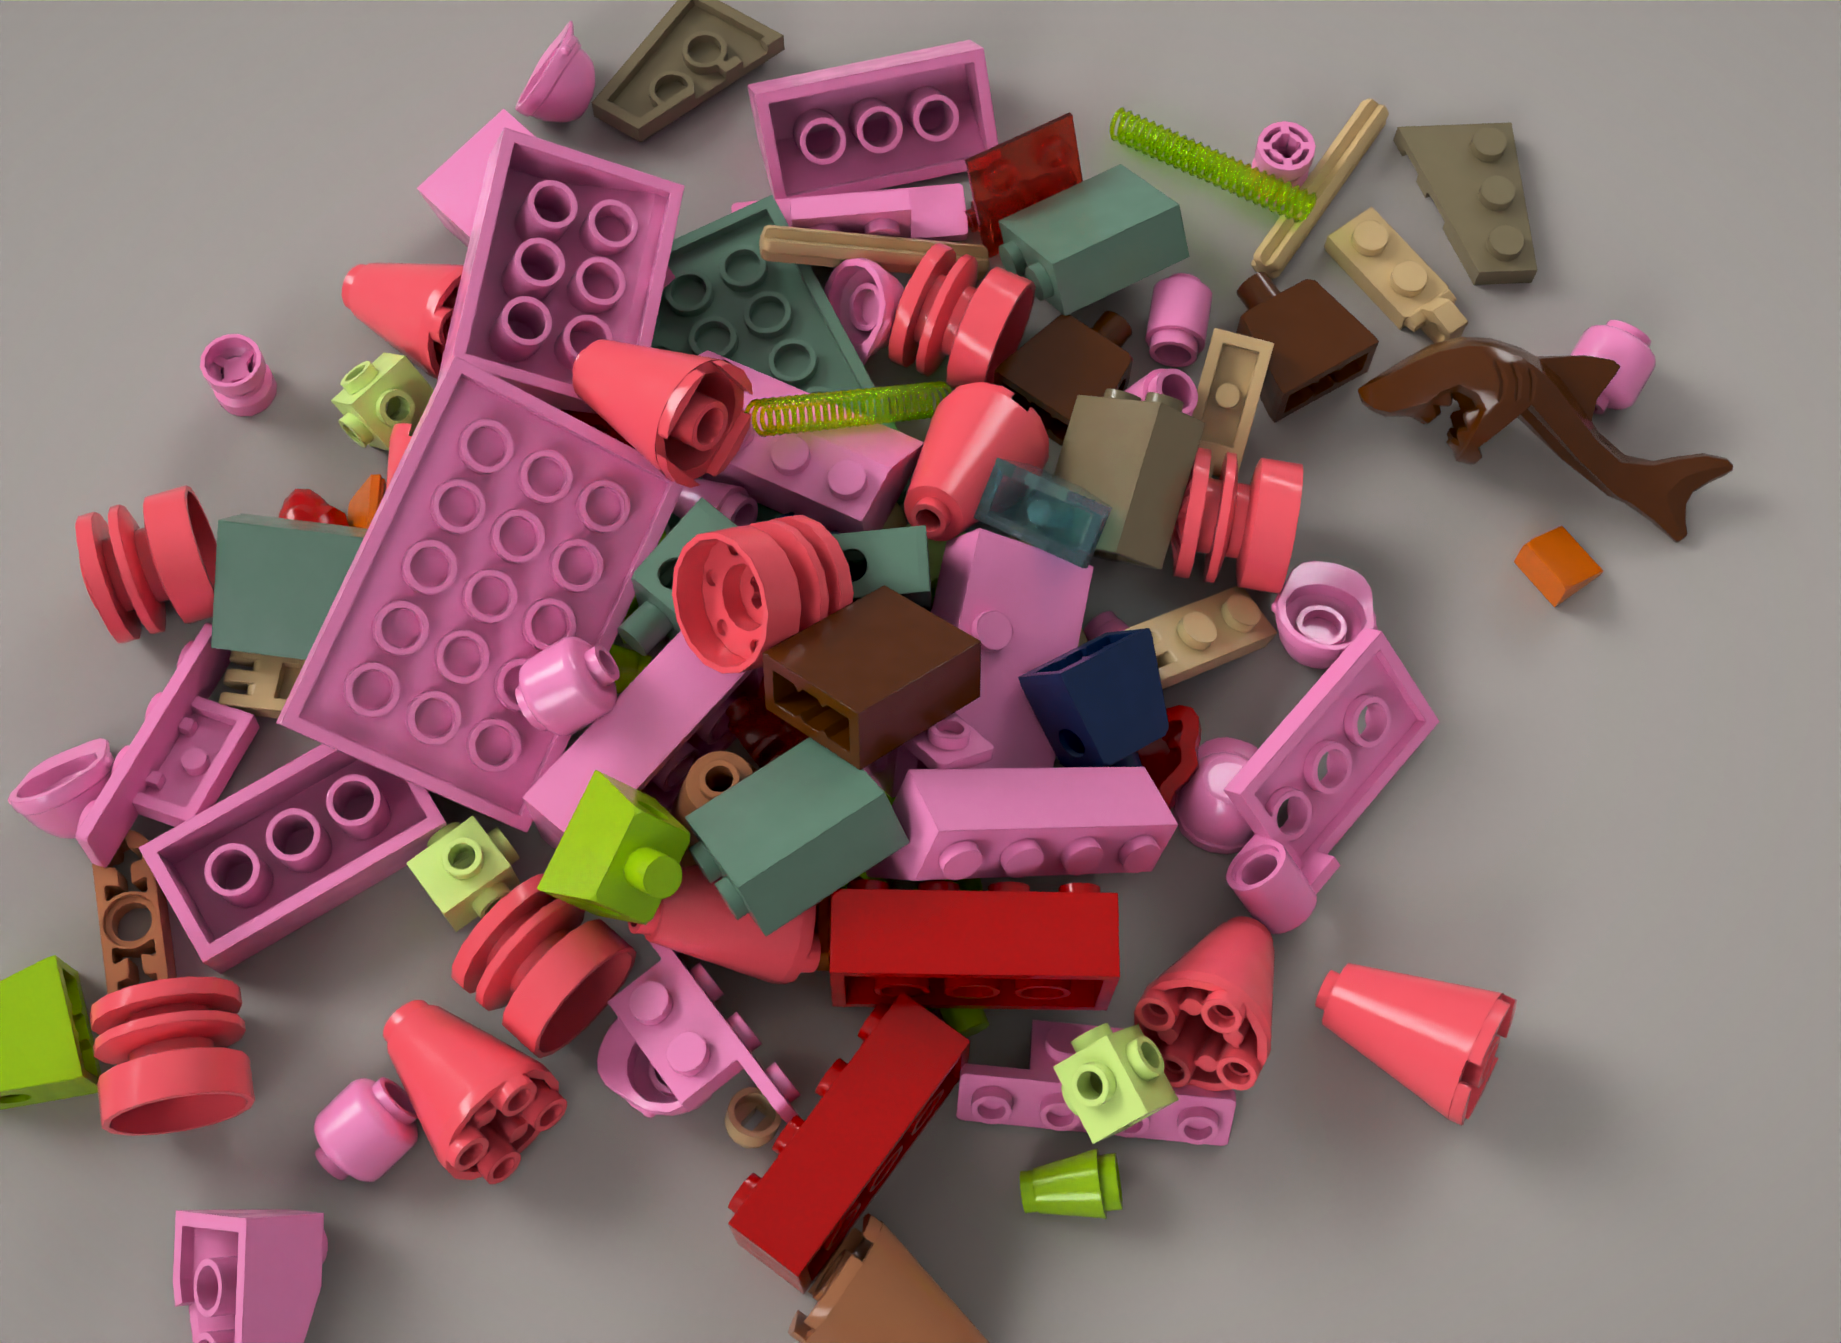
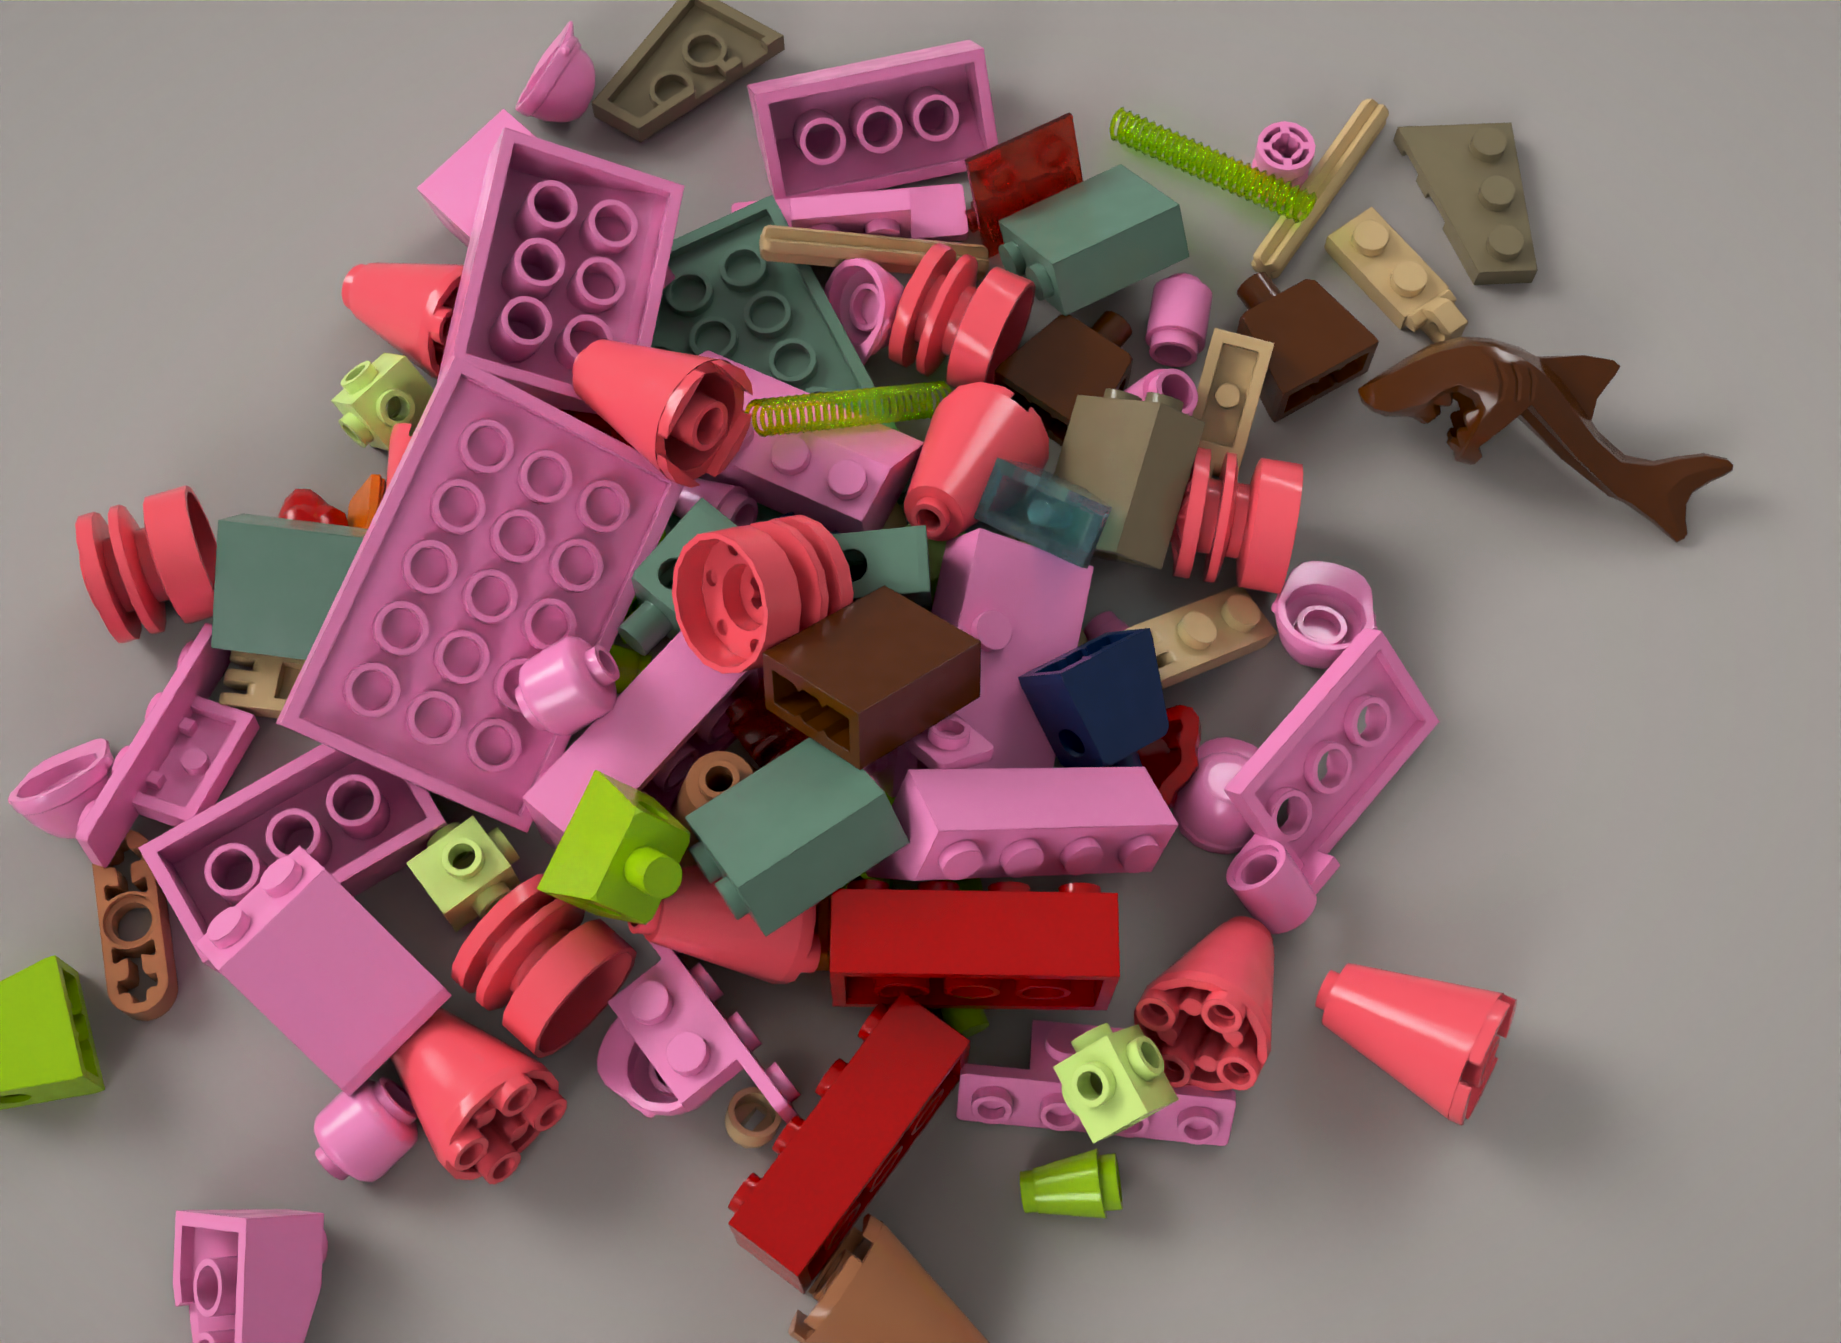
(171, 1056): coral wheel -> none
(238, 375): bright pink wheel -> none
(322, 969): none -> bright pink slope
(1557, 565): orange slope -> none
(1627, 348): bright pink head -> none

